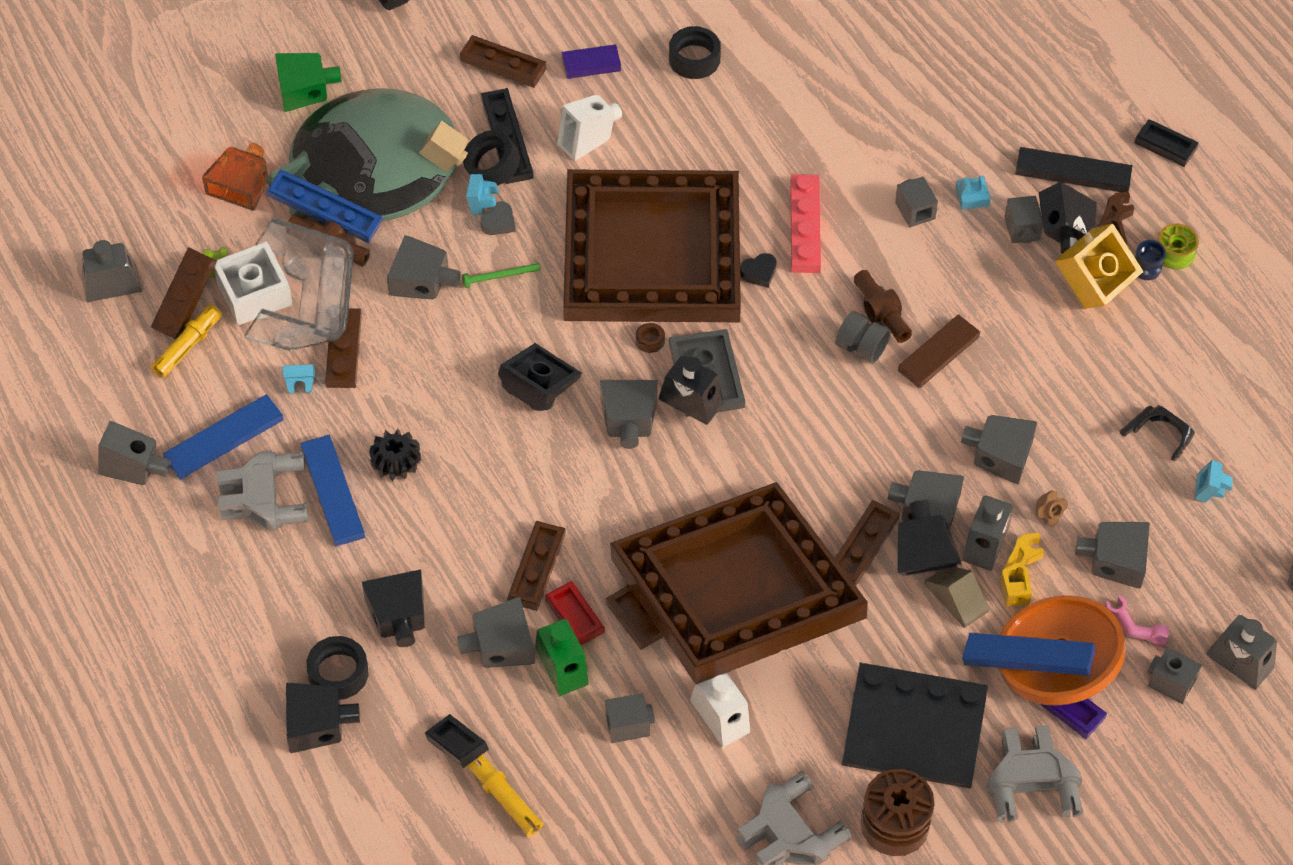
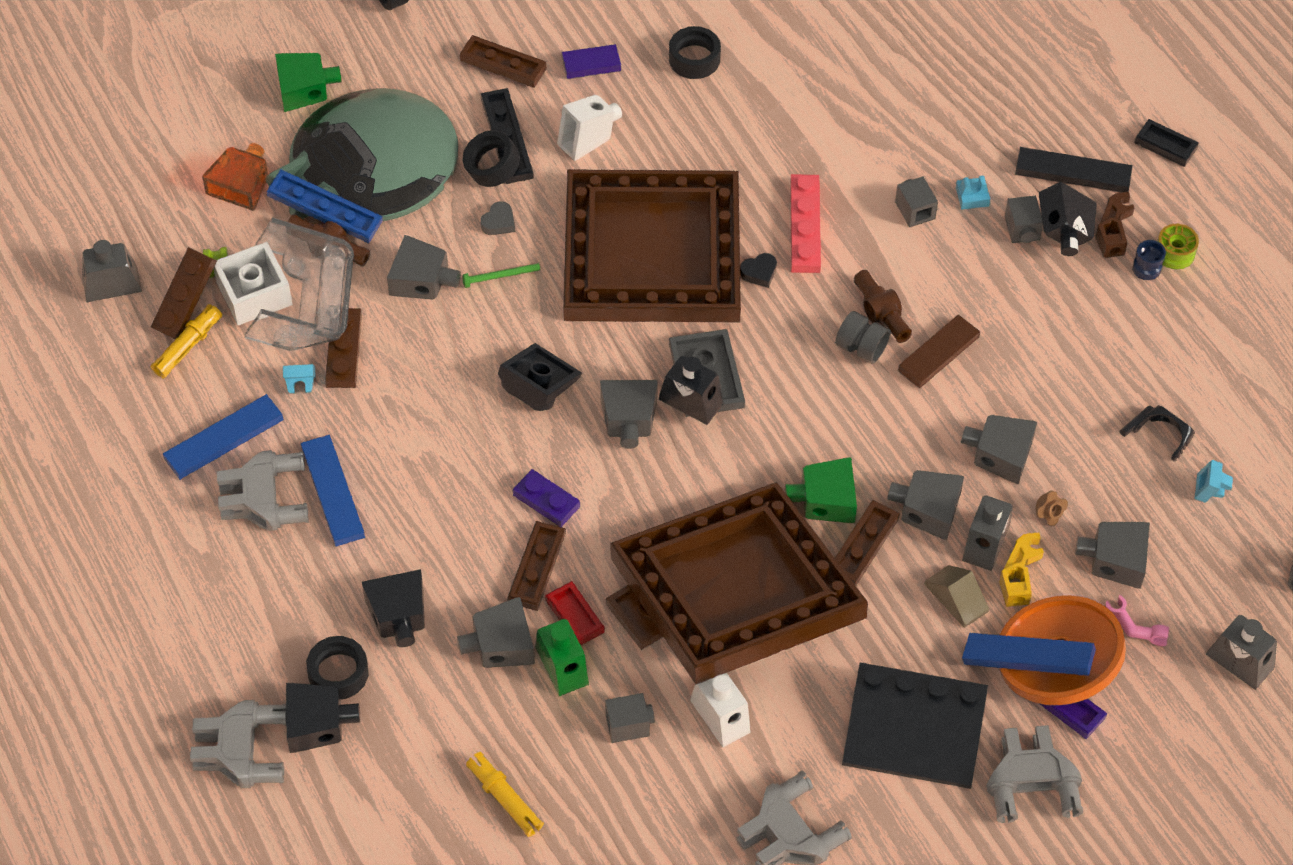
(129, 455): dark grey torso -> none
(235, 744): none -> light grey connector
(395, 454): black gear -> none
(445, 147): tan brick -> none
(456, 741): black tile -> none
(478, 194): medium azure tile -> none
(546, 498): none -> dark purple plate
(650, 337): reddish brown tile -> none
(827, 491): none -> green torso
(894, 828): reddish brown wheel -> none
(925, 542): black torso -> none
(1098, 266): yellow brick -> none
(1173, 674): dark grey brick -> none

